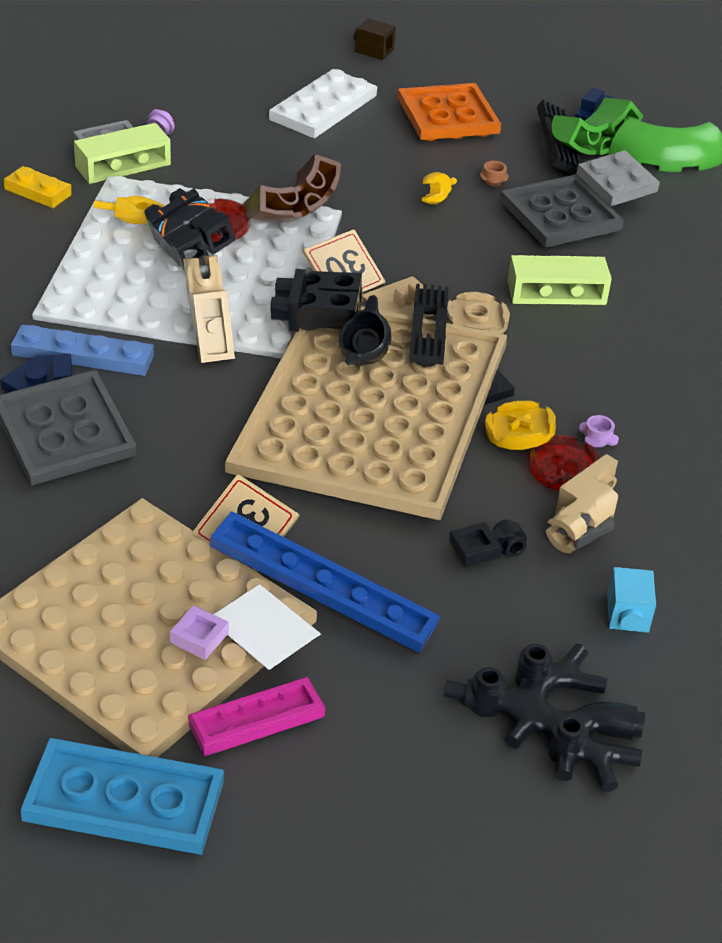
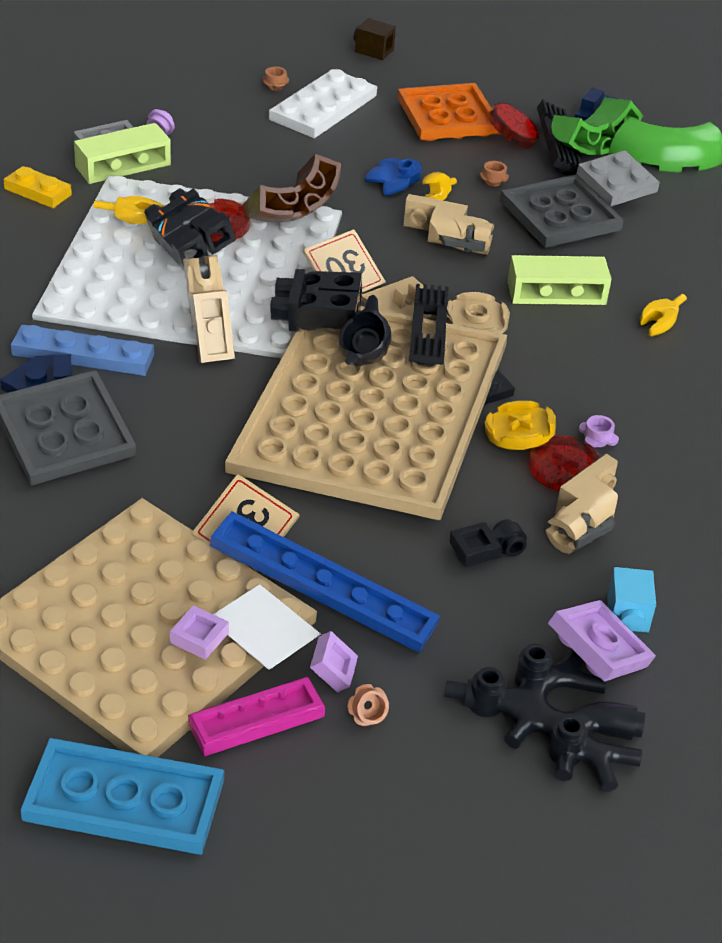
(275, 78): none -> nougat plate
(334, 661): none -> lavender plate
(378, 705): none -> nougat plate
(395, 174): none -> blue plate
(448, 224): none -> tan plate
(514, 124): none -> tile
(601, 640): none -> lavender plate
(662, 311): none -> yellow hand

